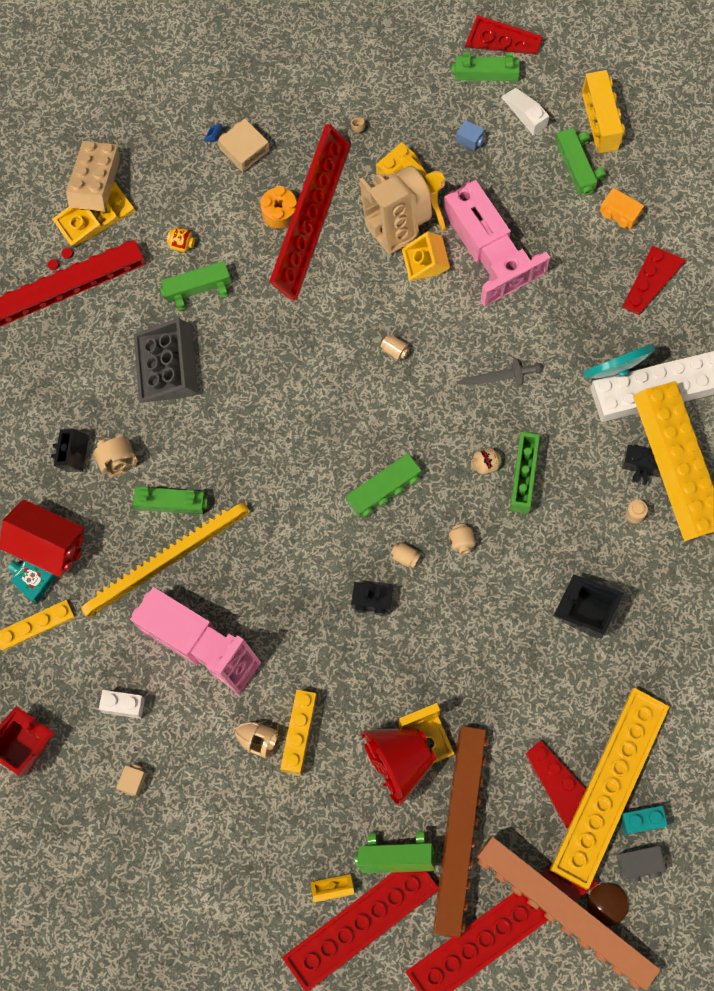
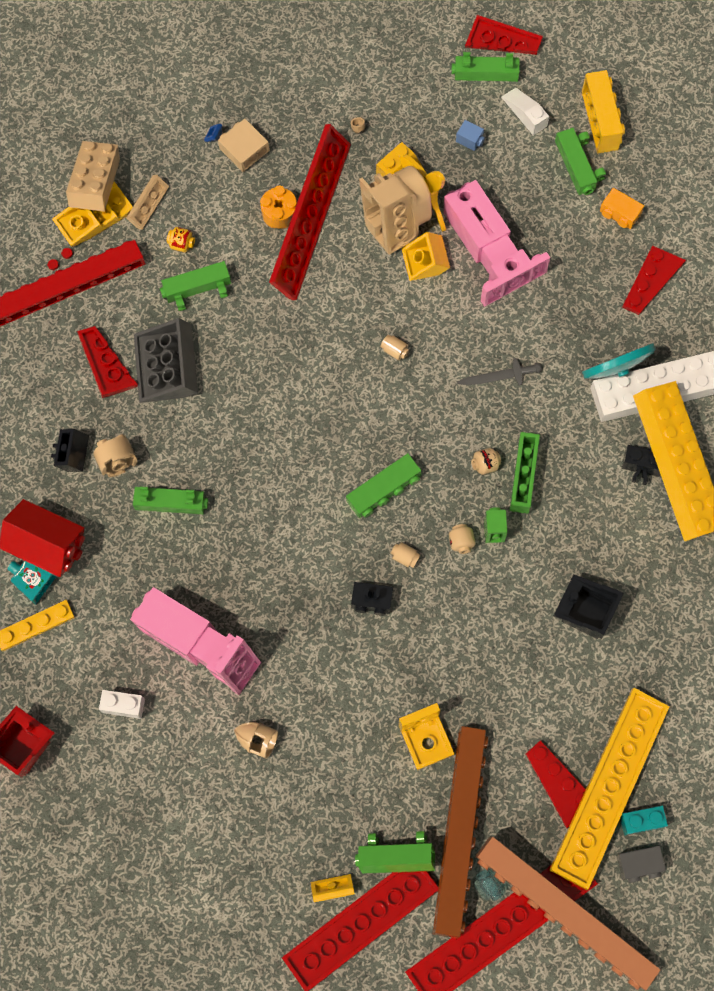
(106, 368): none -> red wing
(131, 780): tan brick -> none
(147, 202): none -> tan plate
(165, 559): yellow gear -> none
(298, 732): yellow brick -> none
(400, 758): red cone -> none
(488, 885): none -> clear light blue head
(495, 525): none -> bright green brick
(607, 904): reddish brown dish -> none
(636, 511): tan brick -> none

